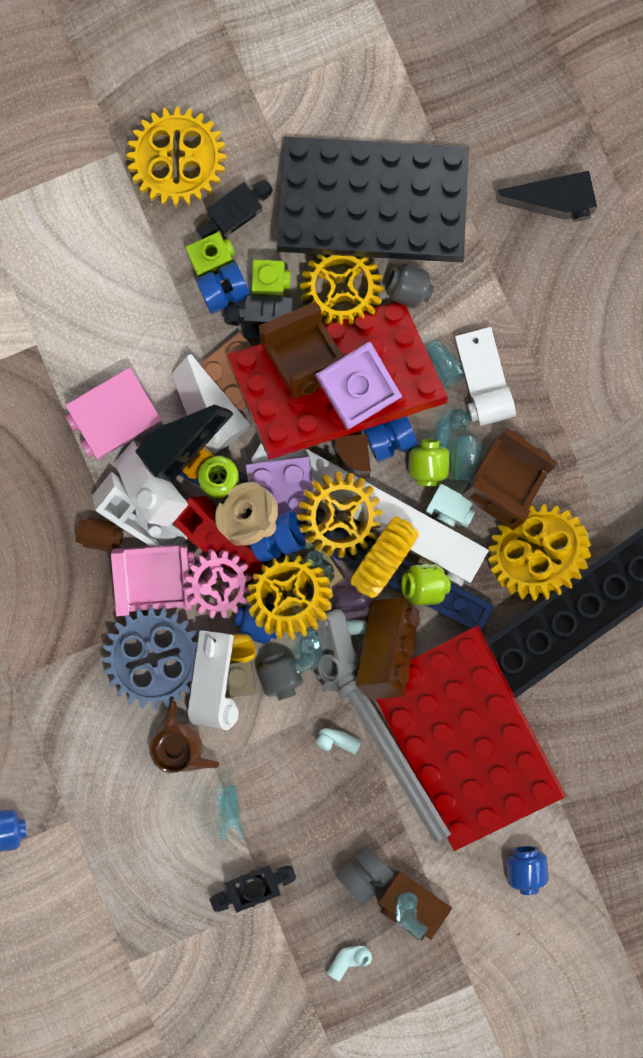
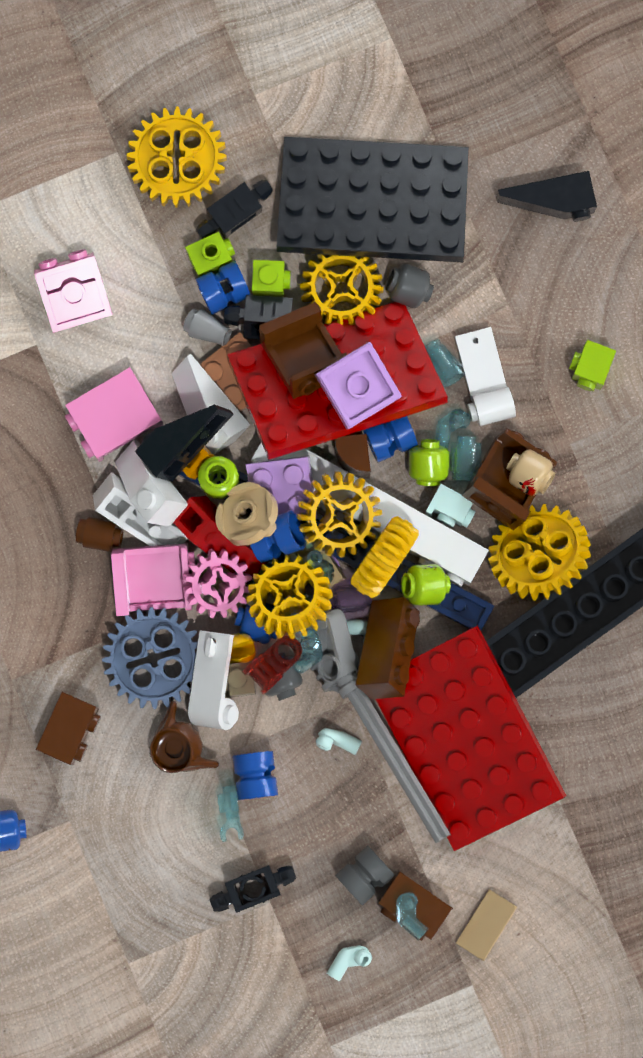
(68, 729): none -> reddish brown brick
(72, 290): none -> plate
(205, 327): none -> light grey cone
(255, 775): none -> blue wheel
(270, 667): none -> clear red piece
(486, 925): none -> tan slope
(527, 870): blue head -> none
(530, 472): none -> tan head
(592, 365): none -> lime brick

